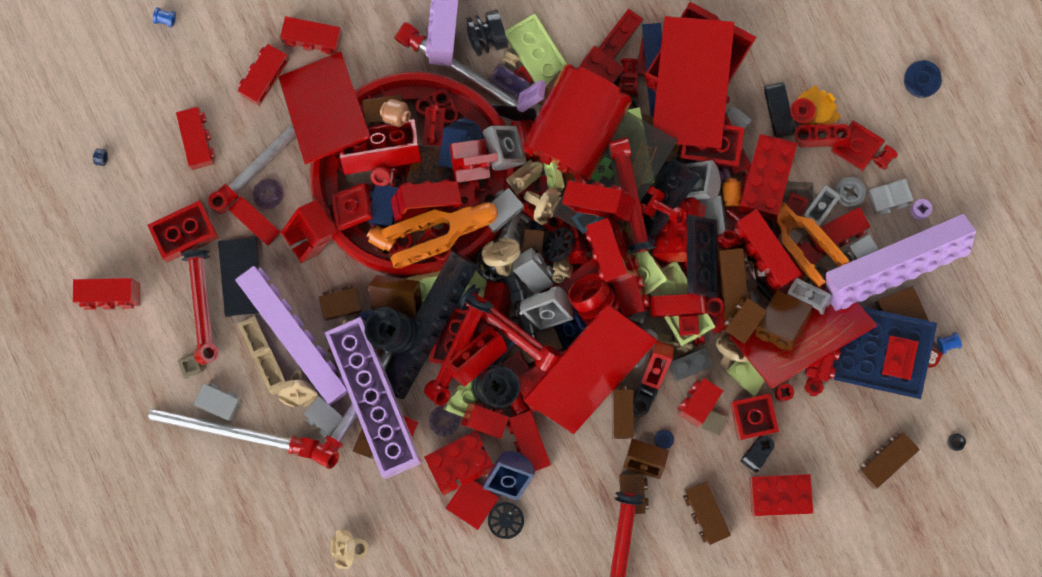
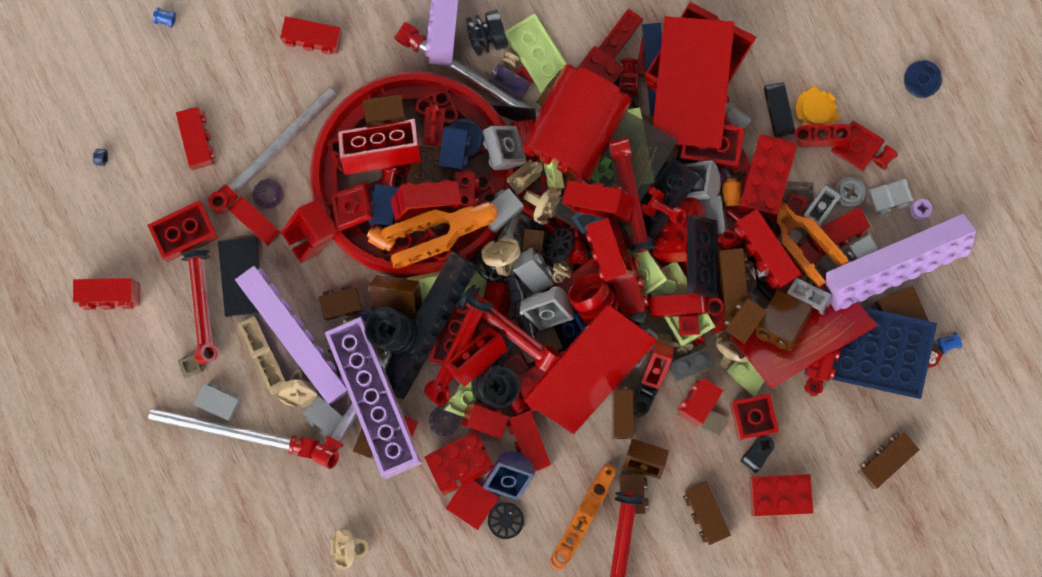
(262, 74): red brick -> none
(323, 107): red piece -> none
(380, 175): red tile -> none
(395, 112): nougat head -> none
(471, 160): bracket -> none
(531, 96): lavender tile -> none
(584, 515): none -> orange piece
(664, 439): dark blue tile -> none
(790, 391): red bush -> none
(803, 111): red wheel -> none
(900, 357): red plate -> none
(950, 443): black axle -> none

